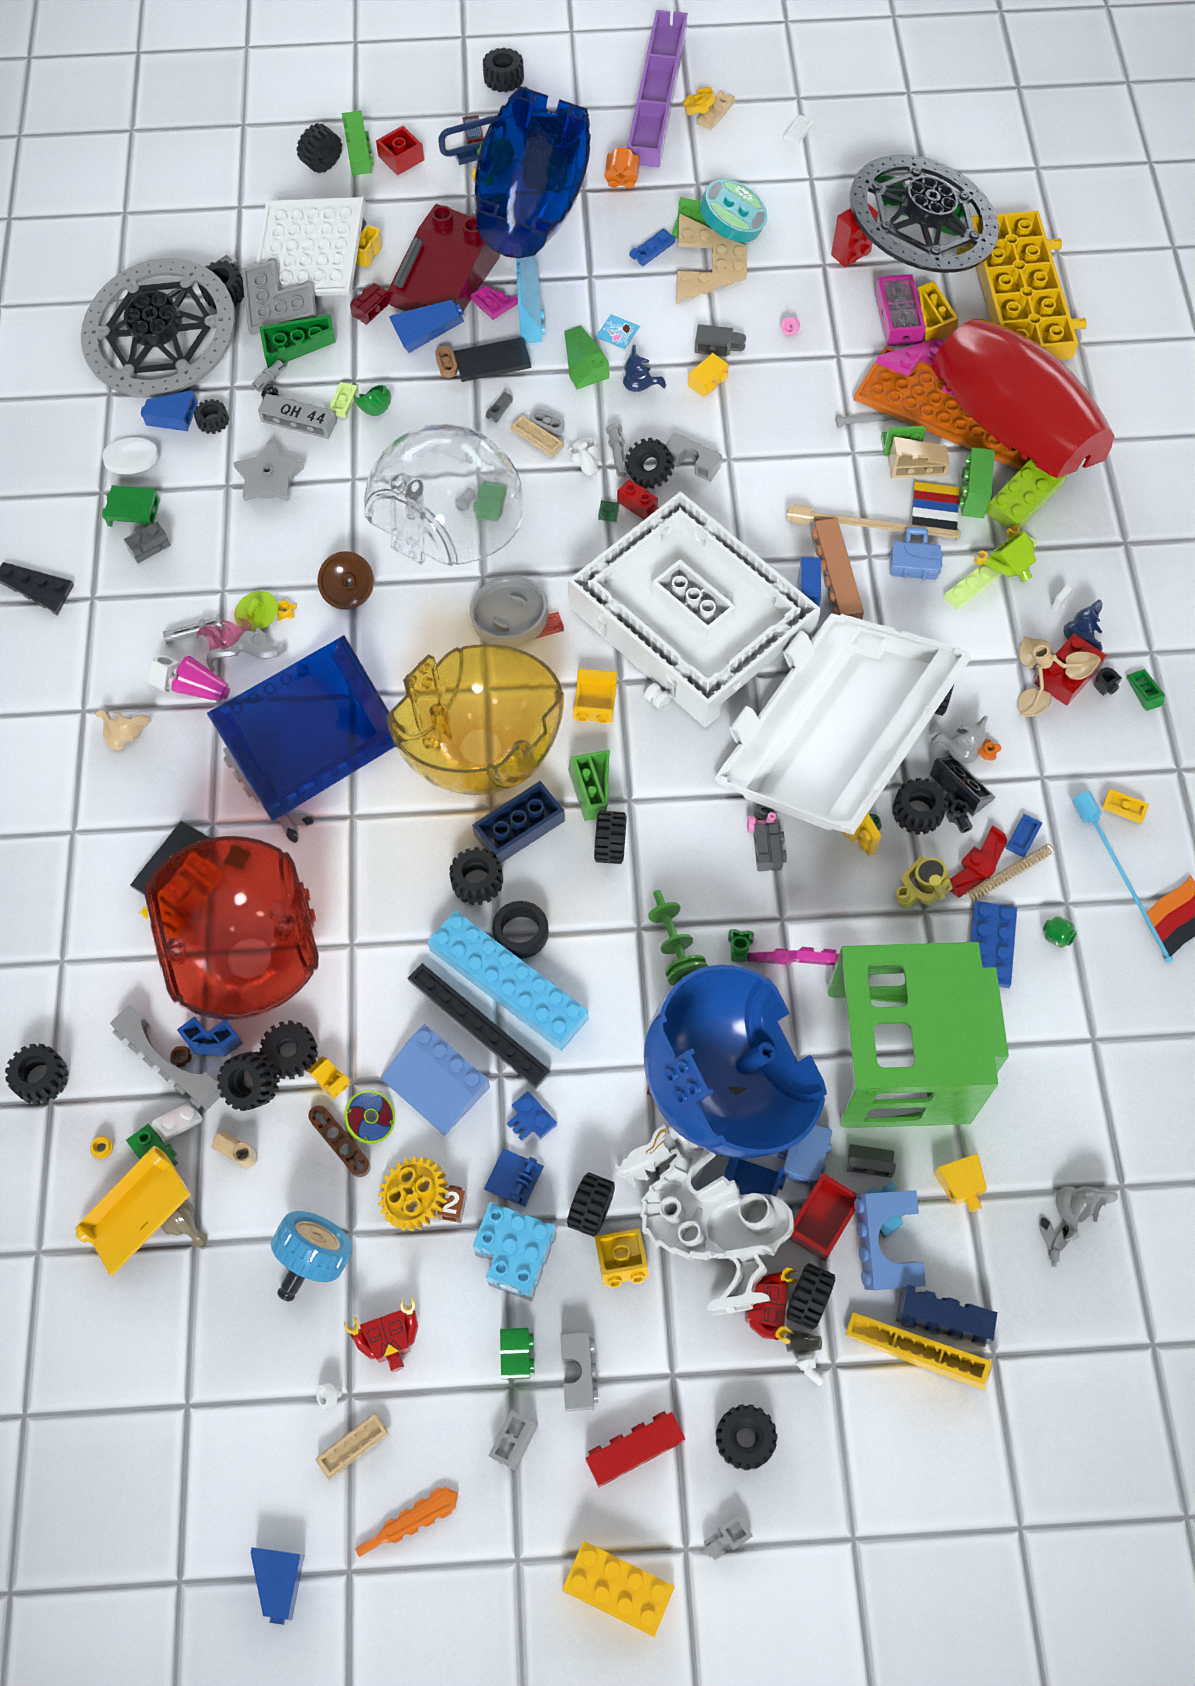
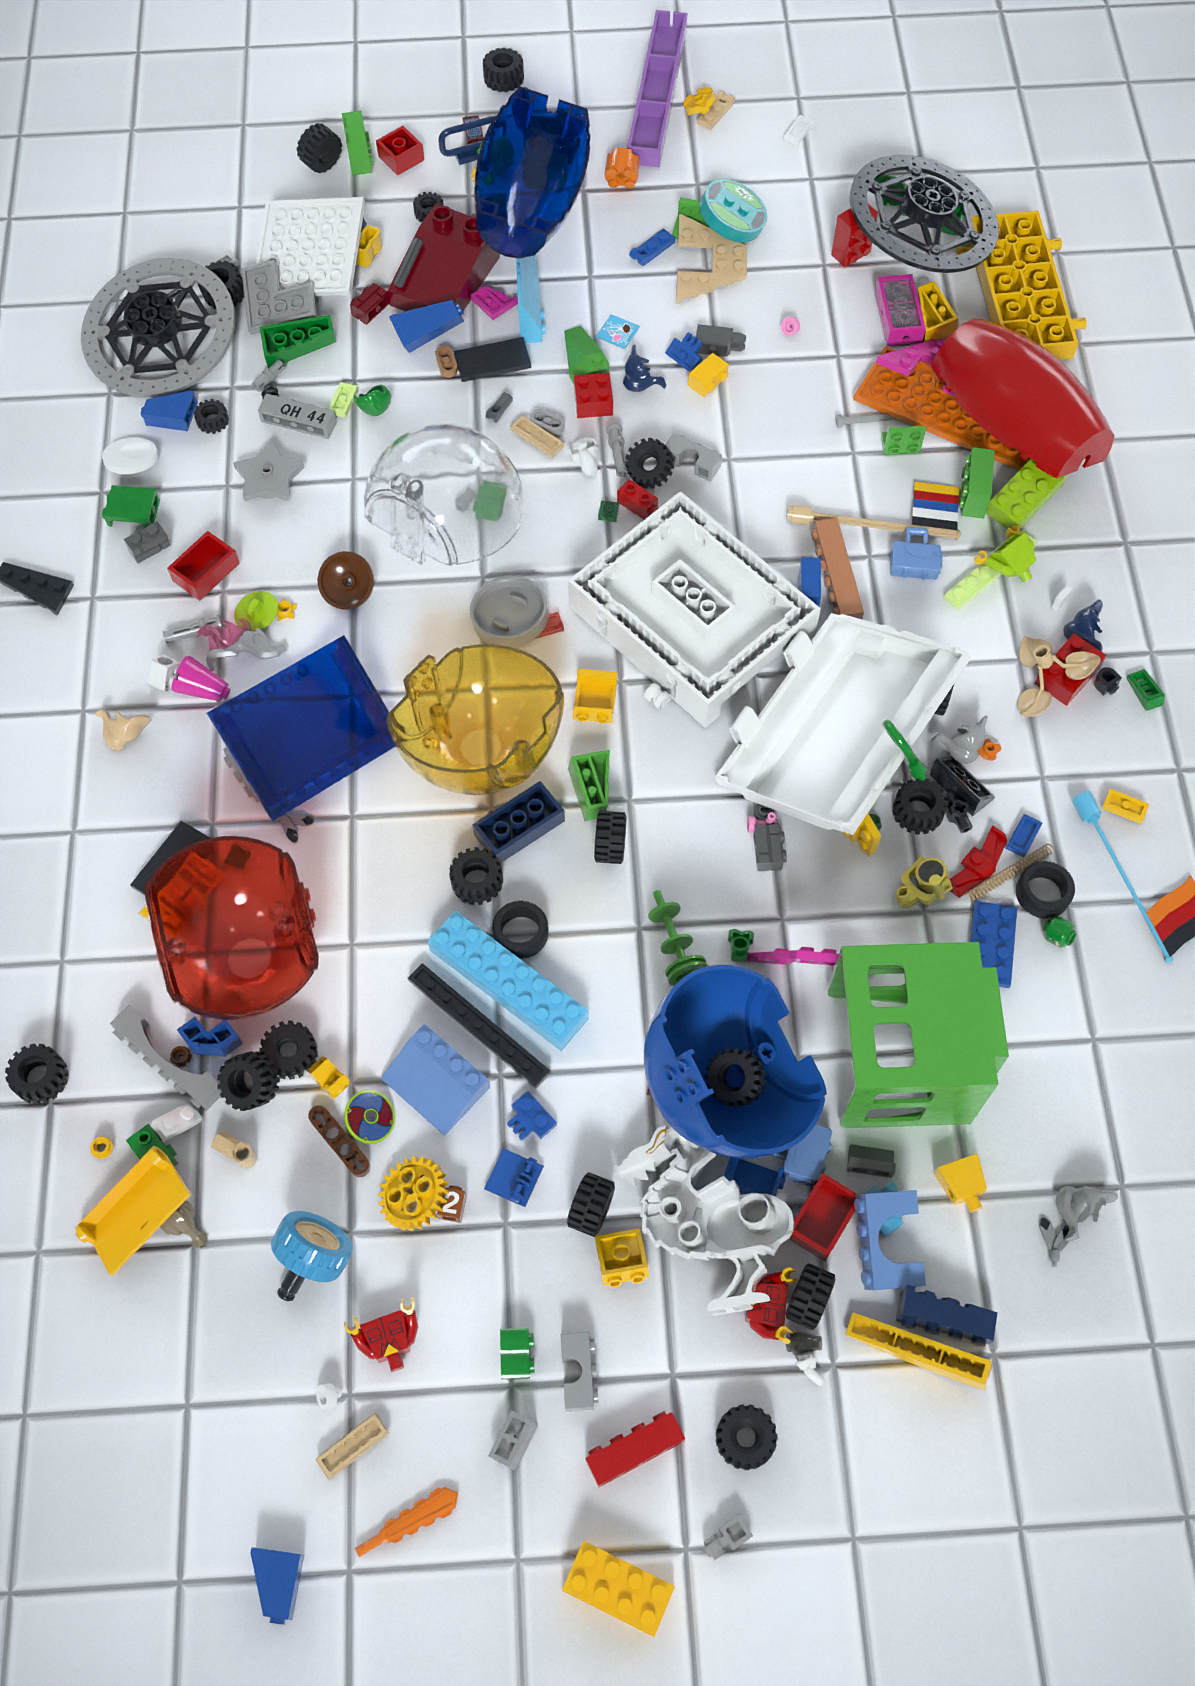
(203, 565): none -> red piece
(424, 201): none -> black tyre
(516, 1247): medium azure piece -> none
(593, 395): none -> red brick
(686, 351): none -> blue hinge
(753, 1077): none -> black tyre
(916, 768): none -> green plant
(917, 459): tan wedge -> none
(1054, 873): none -> black tyre

